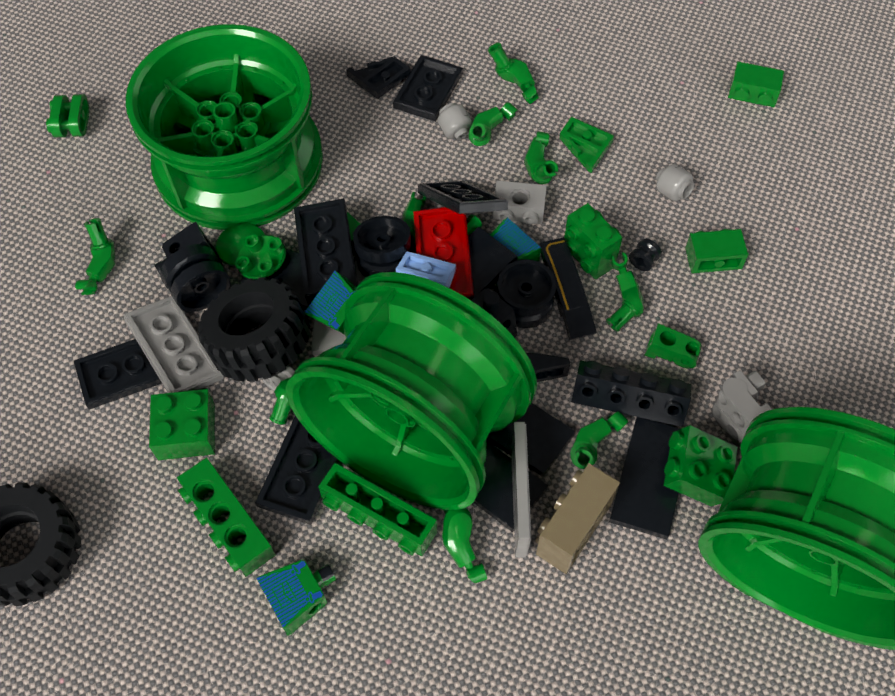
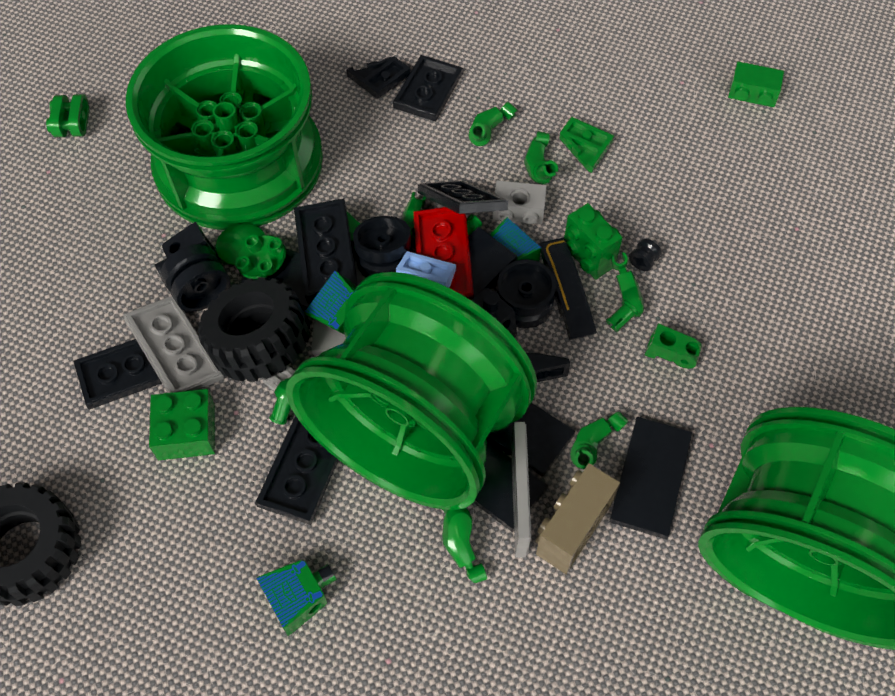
(103, 257): green arm -> none
(255, 549): green brick -> none
(378, 510): green brick -> none
(454, 121): light grey head -> none
(514, 72): green arm -> none
(632, 393): black brick -> none
(674, 182): light grey head -> none
(700, 465): green brick -> none
(716, 251): green brick -> none
(738, 404): light grey hips -> none

